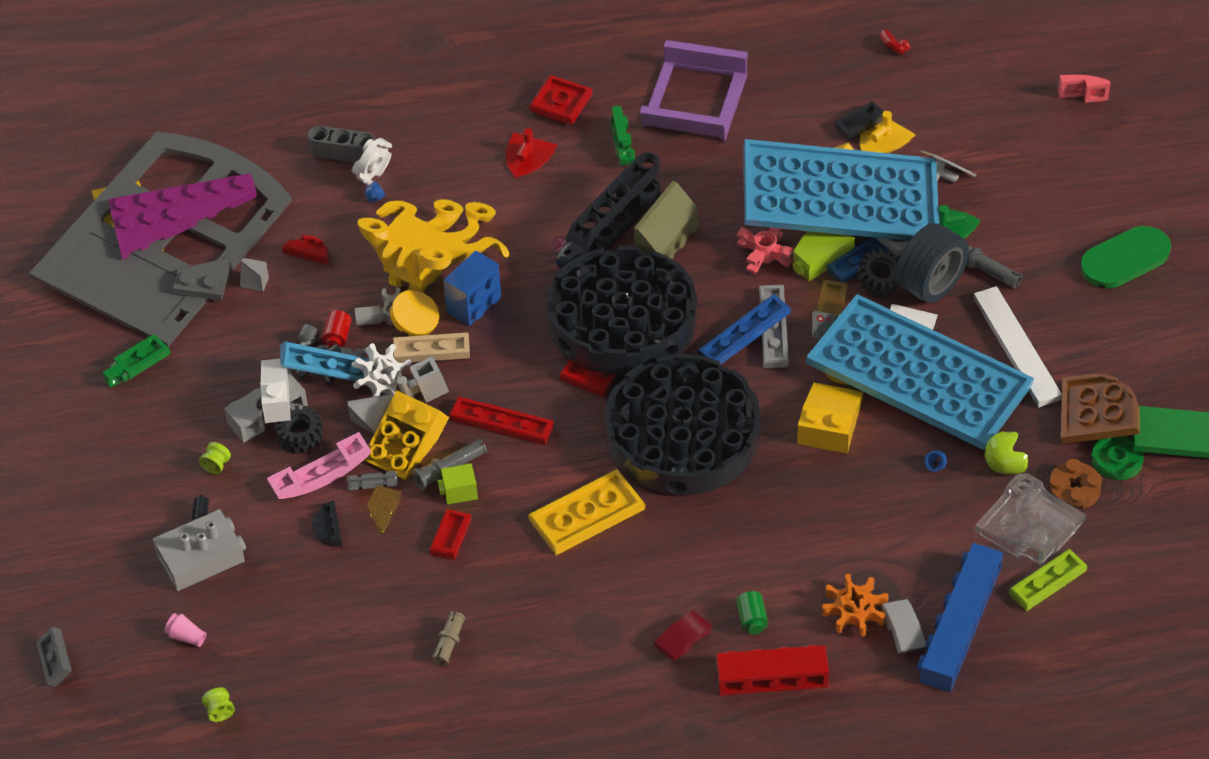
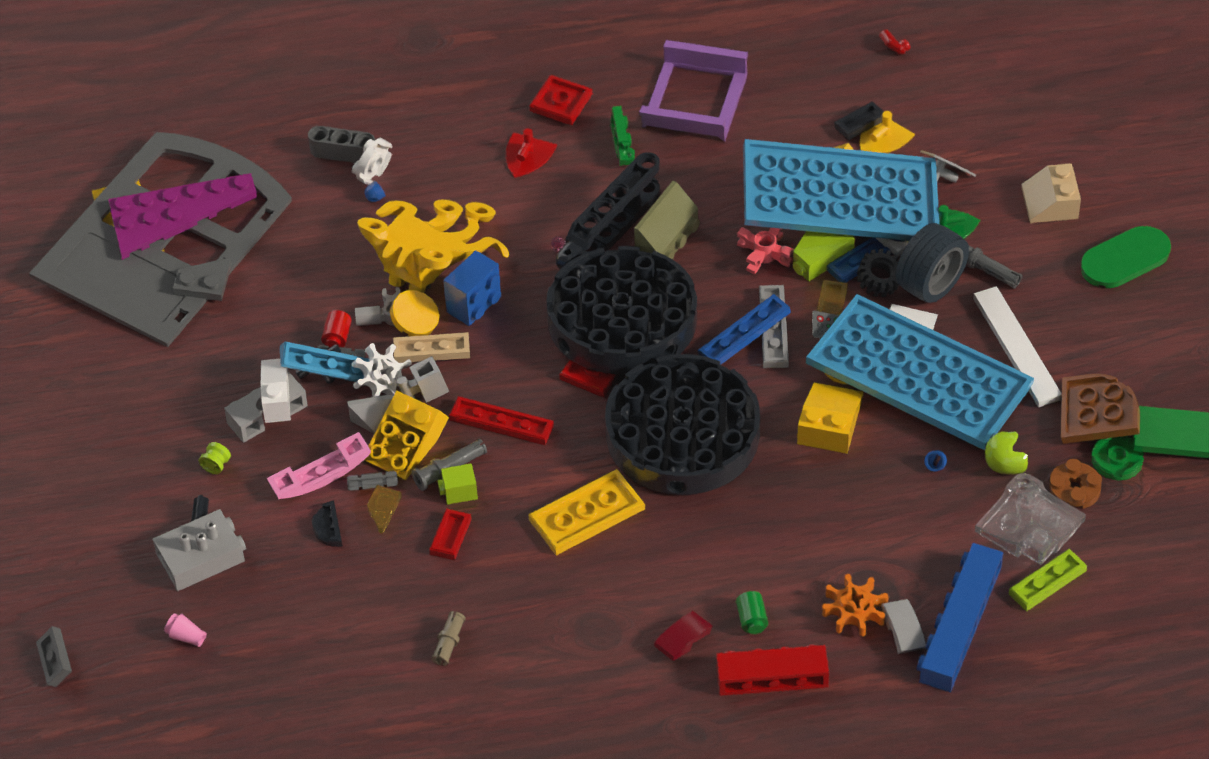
(136, 360): green hinge -> none
(218, 704): lime wheel -> none
(253, 274): light grey slope -> none
(302, 440): black tyre -> none
(307, 248): red tile -> none
(308, 336): dark grey hinge -> none
(1052, 194): none -> tan slope
(1090, 87): coral slope -> none

